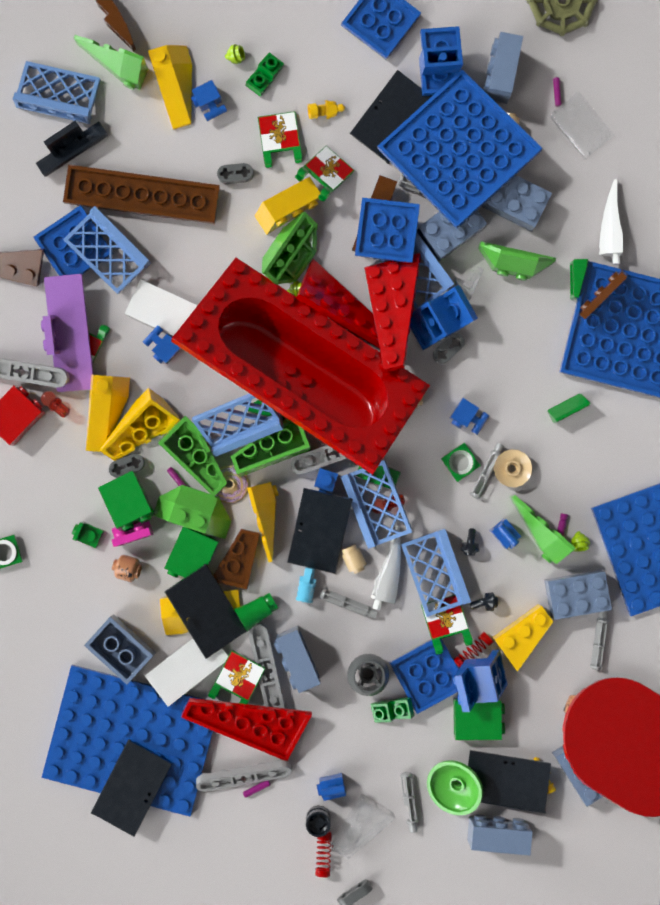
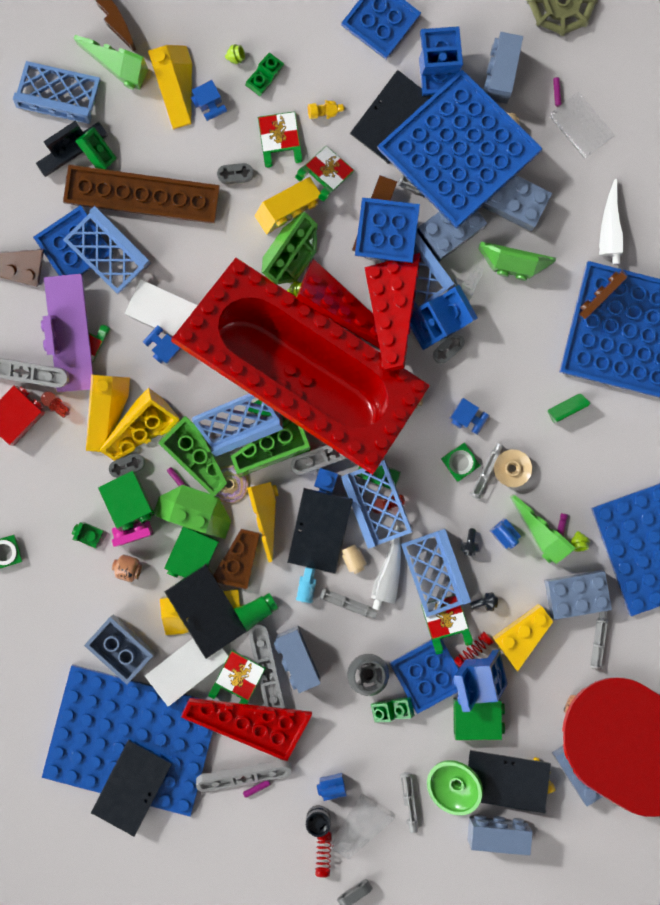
(96, 149): none -> green slope
(577, 273): green slope -> none

